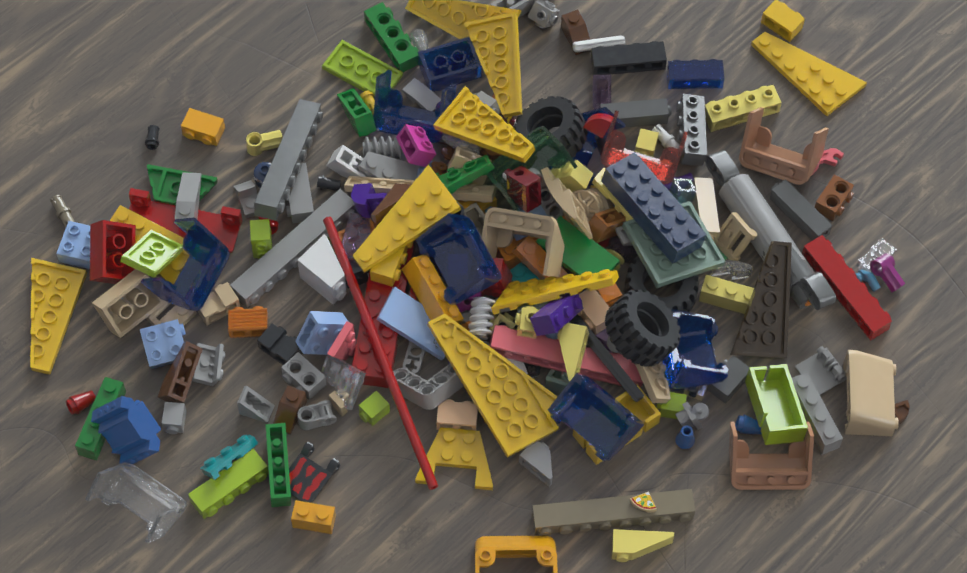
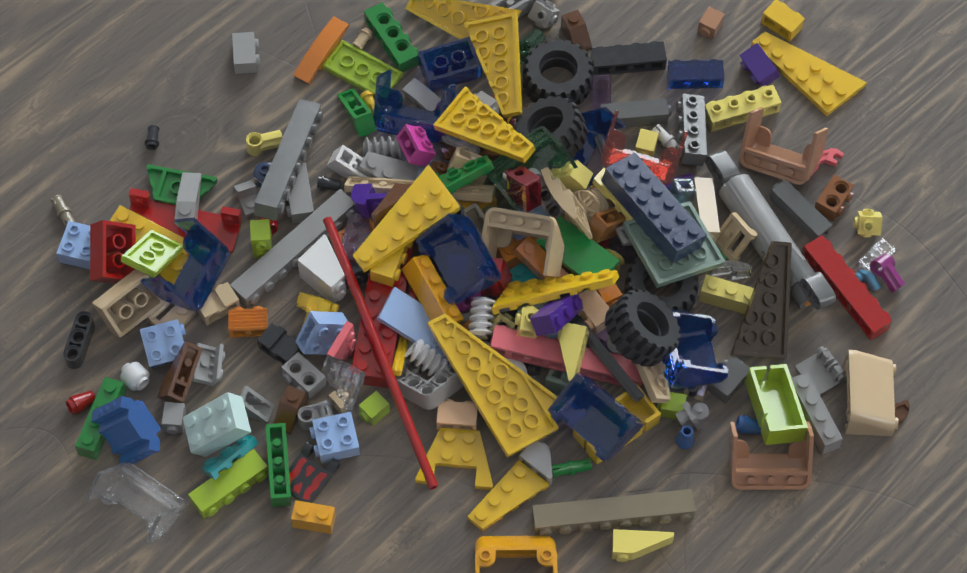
(52, 305): yellow wing -> none
(79, 331): none -> black beam
(134, 376): none -> white head
(202, 127): light orange brick -> none
(216, 424): none -> light aqua brick
(245, 52): none -> light grey brick
(315, 303): none -> yellow piece
(321, 49): none -> orange slope
(334, 437): none -> light blue brick
(363, 37): none -> tan pin
(400, 356): none -> yellow axle
(419, 39): clear cone -> none
(426, 357): none -> white piece
(510, 492): none -> yellow wing
(531, 40): none -> clear green piece
(562, 55): none -> black tyre
(571, 467): none -> green pin
(586, 45): white axle -> none
(598, 124): red brick -> none
(644, 502): tile -> none
(710, 22): none -> nougat brick
(759, 65): none -> dark purple brick
(868, 223): none -> light yellow brick

